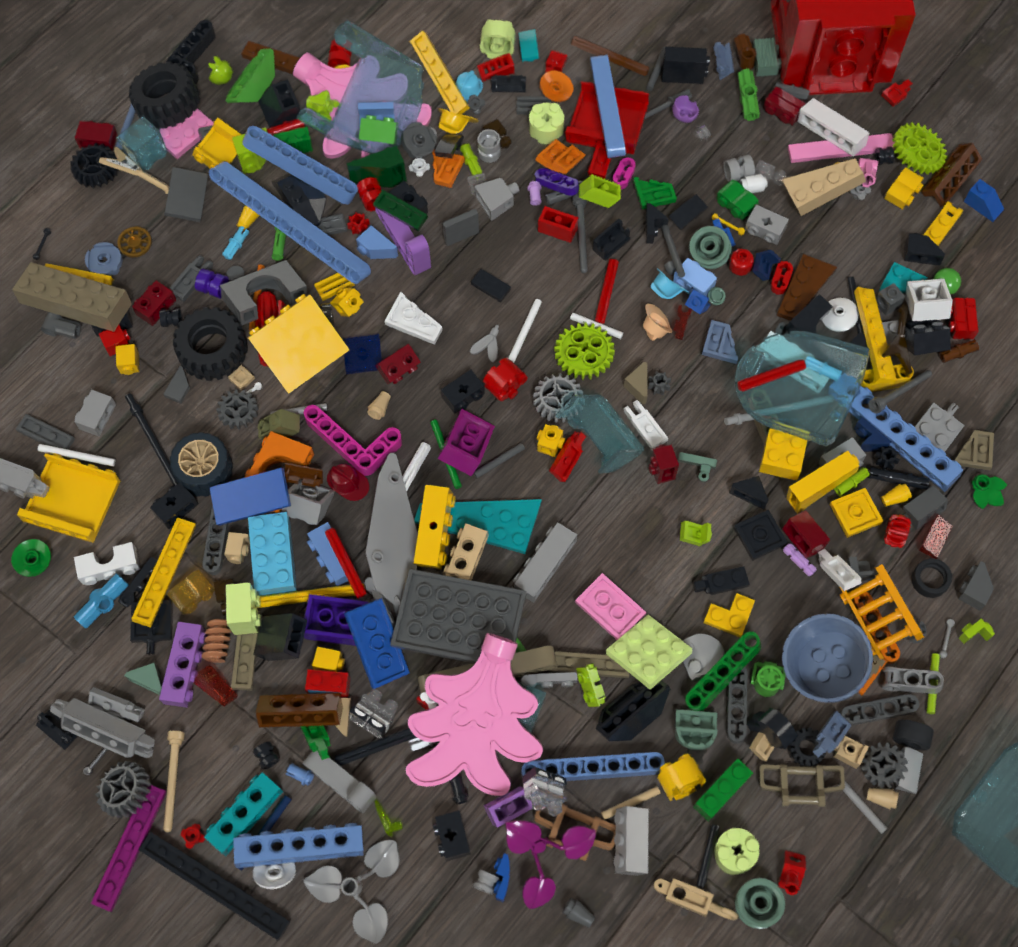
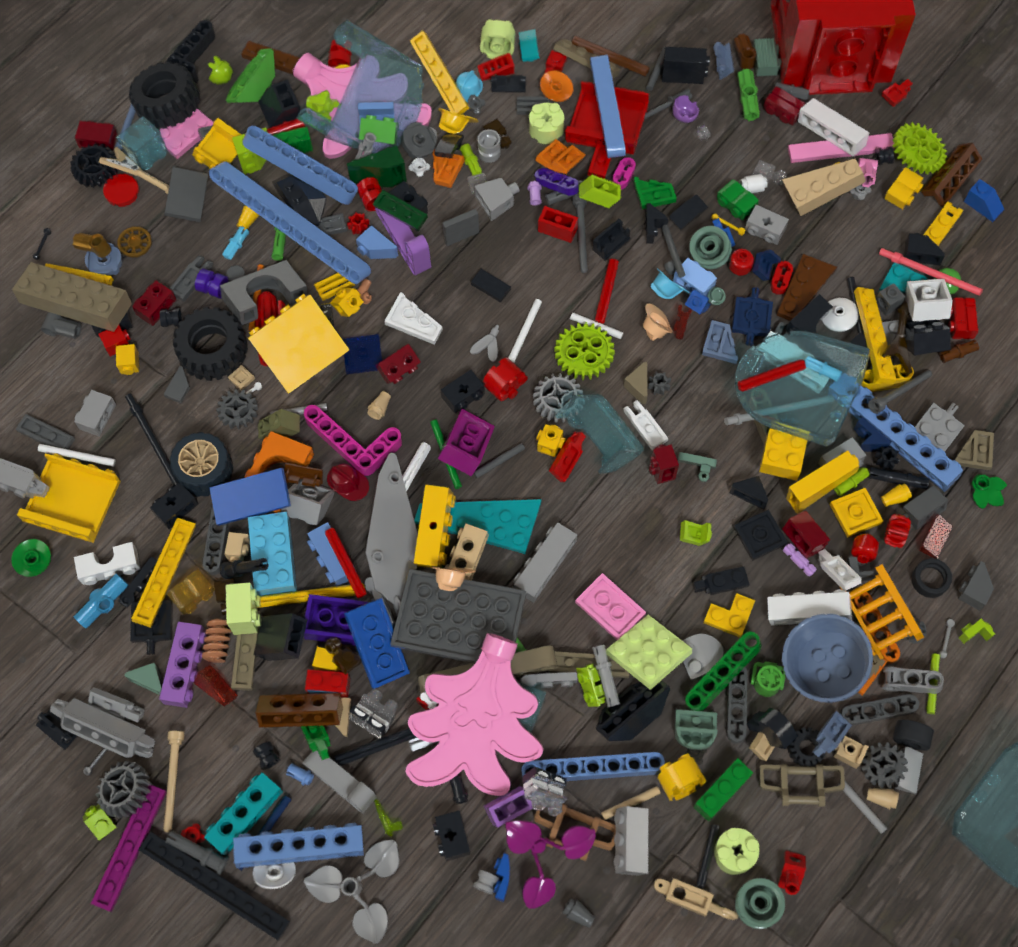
(92, 243): none -> pearl gold piece
(98, 821): none -> lime bracket
(121, 190): none -> red tile
(206, 856): none -> dark grey pin
(239, 568): none -> black pin
(344, 659): none -> dark brown plate
(363, 291): none -> nougat arm
(368, 142): none -> light grey pin
(451, 578): none -> light nougat piece
(580, 55): none -> dark tan plate
(603, 666): none -> light grey pin
(739, 168): light grey wheel -> none
(752, 316): none -> dark blue plate
(798, 607): none -> white brick
(865, 548): none -> red head
(898, 258): none -> coral bar

